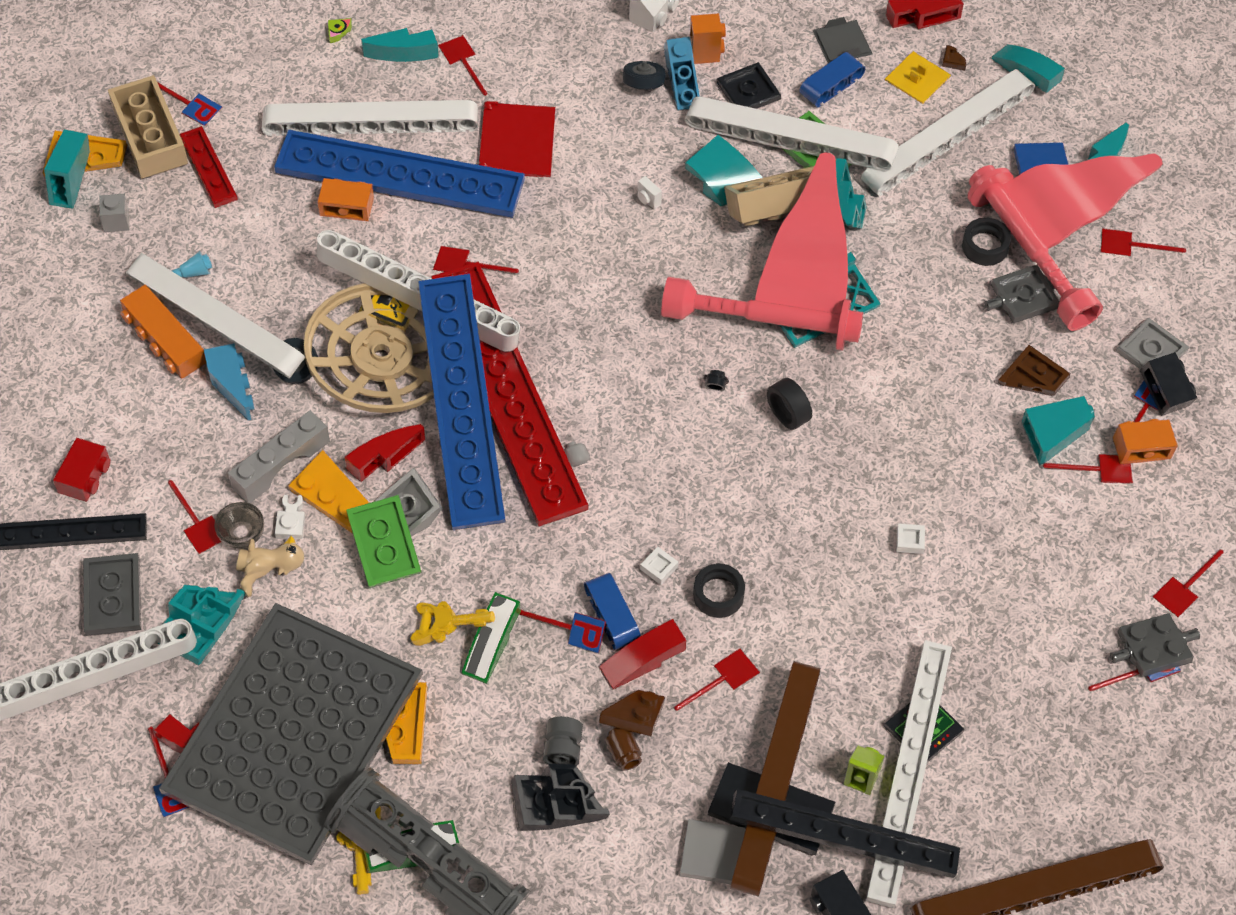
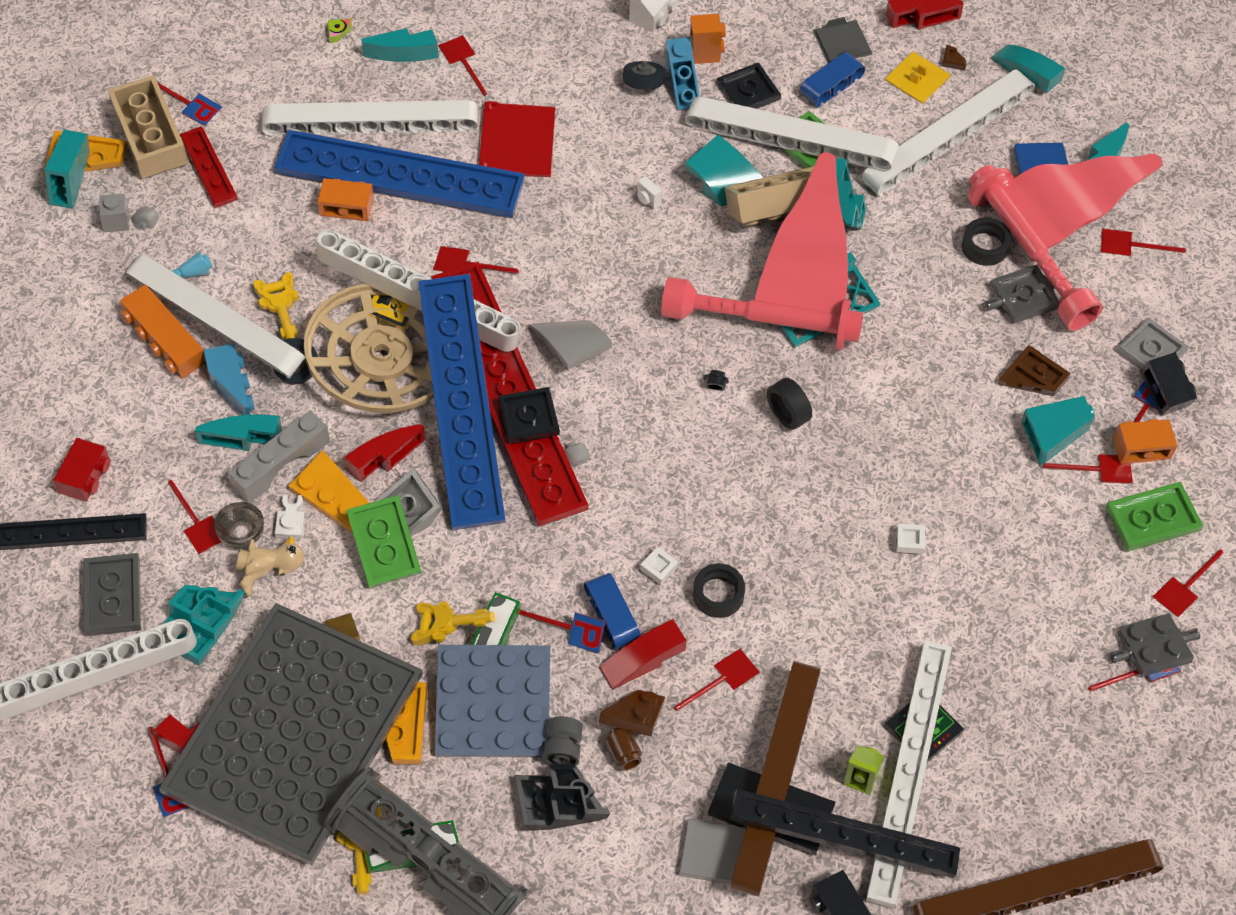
(145, 218): none -> light grey piece
(239, 431): none -> teal slope
(279, 302): none -> yellow piece
(344, 624): none -> pearl gold tile
(492, 700): none -> sand blue plate
(528, 415): none -> black tile
(572, 340): none -> light grey slope
(1154, 516): none -> bright green plate

